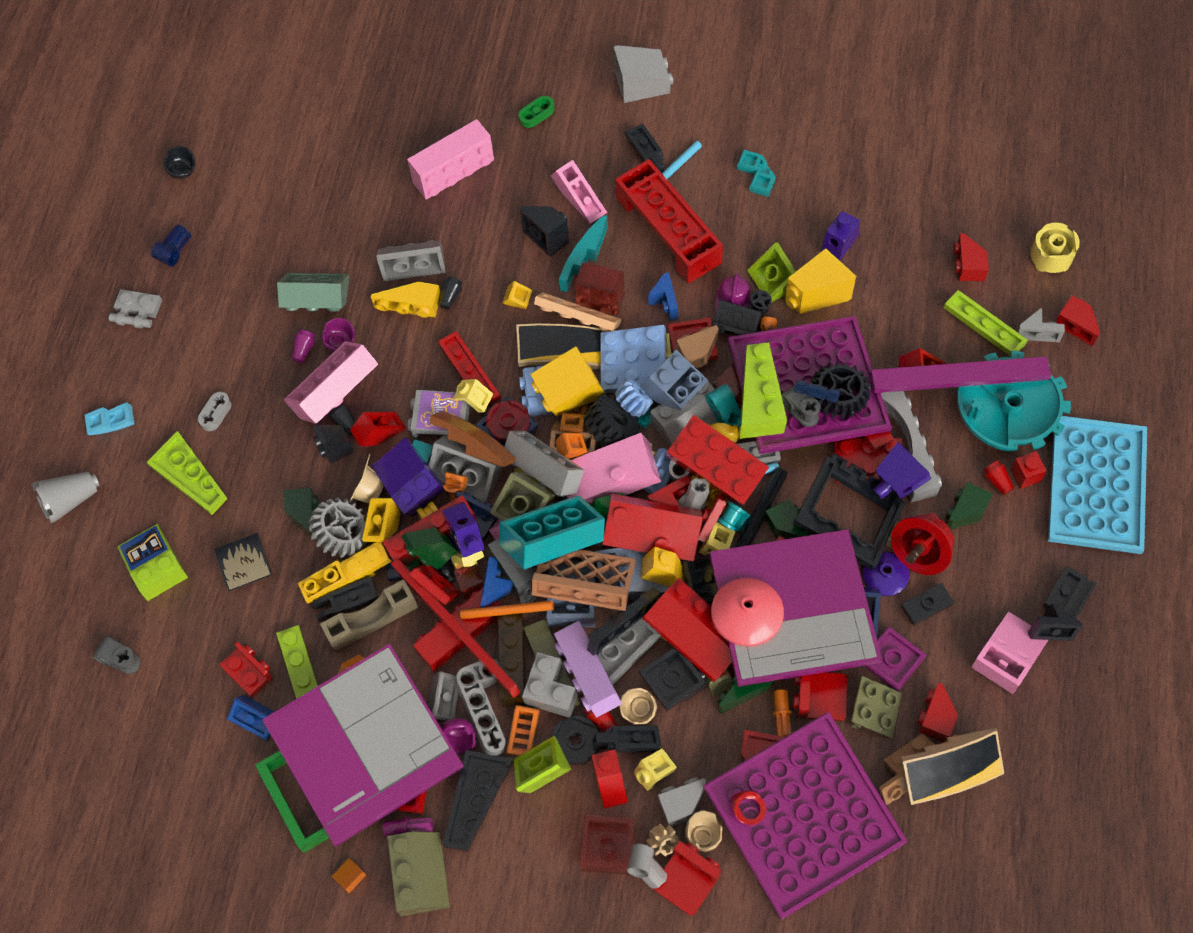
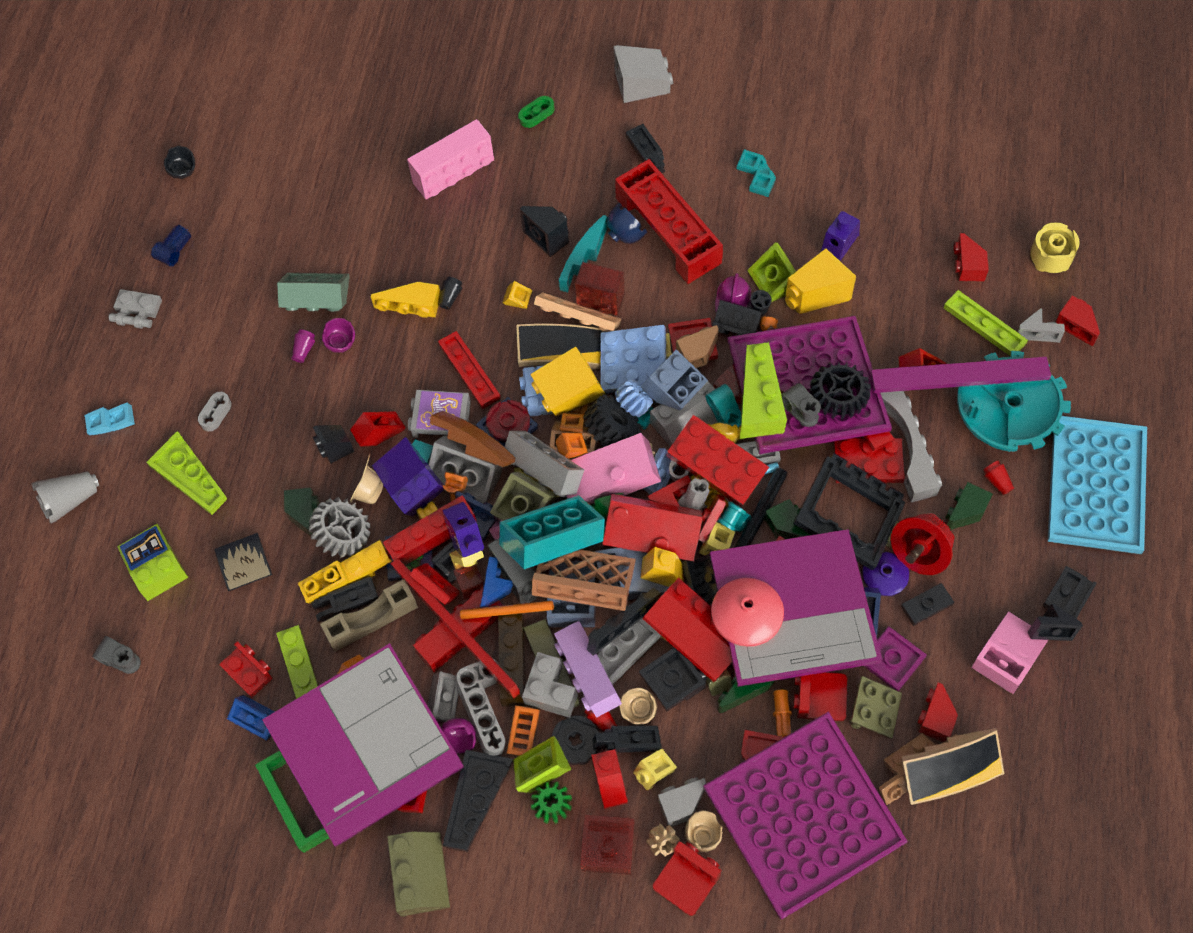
(331, 382): bright pink brick -> none
(342, 416): black cone -> none
(348, 875): orange slope -> none
(381, 520): yellow slope -> none
(407, 825): magenta axle -> none
(411, 260): light grey slope -> none
(430, 546): dark green slope -> none
(474, 394): light yellow bracket -> none
(547, 795): none -> green gear
(578, 192): bright pink slope -> none
(624, 225): none -> dark blue cylinder
(645, 866): light grey piece -> none
(664, 294): blue slope -> none
(682, 159): medium azure bar -> none
(748, 794): red piece -> none
(816, 391): dark blue axle -> none
(900, 473): dark purple torso -> none
(1028, 470): red brick -> none

